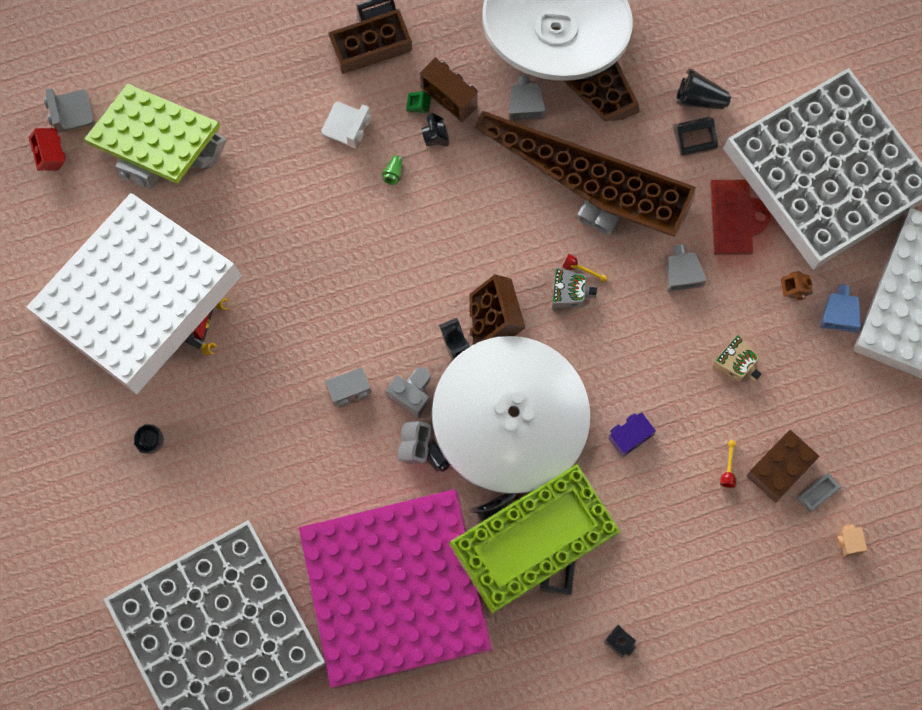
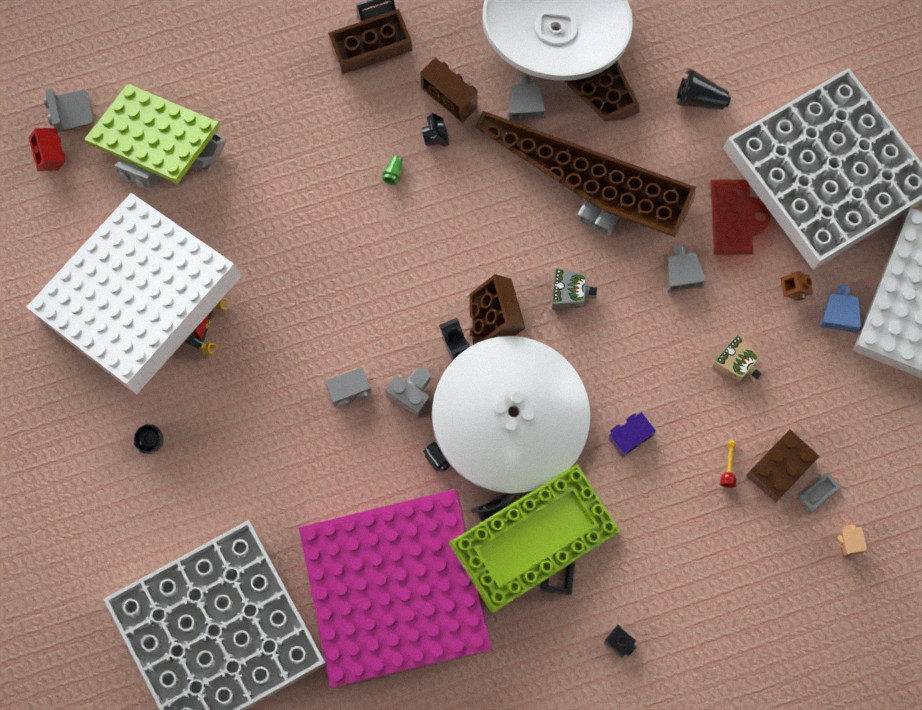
(346, 123): white bracket -> none
(414, 442): light grey brick -> none
(418, 102): green slope -> none
(571, 263): hinge -> none
(706, 122): black tile -> none

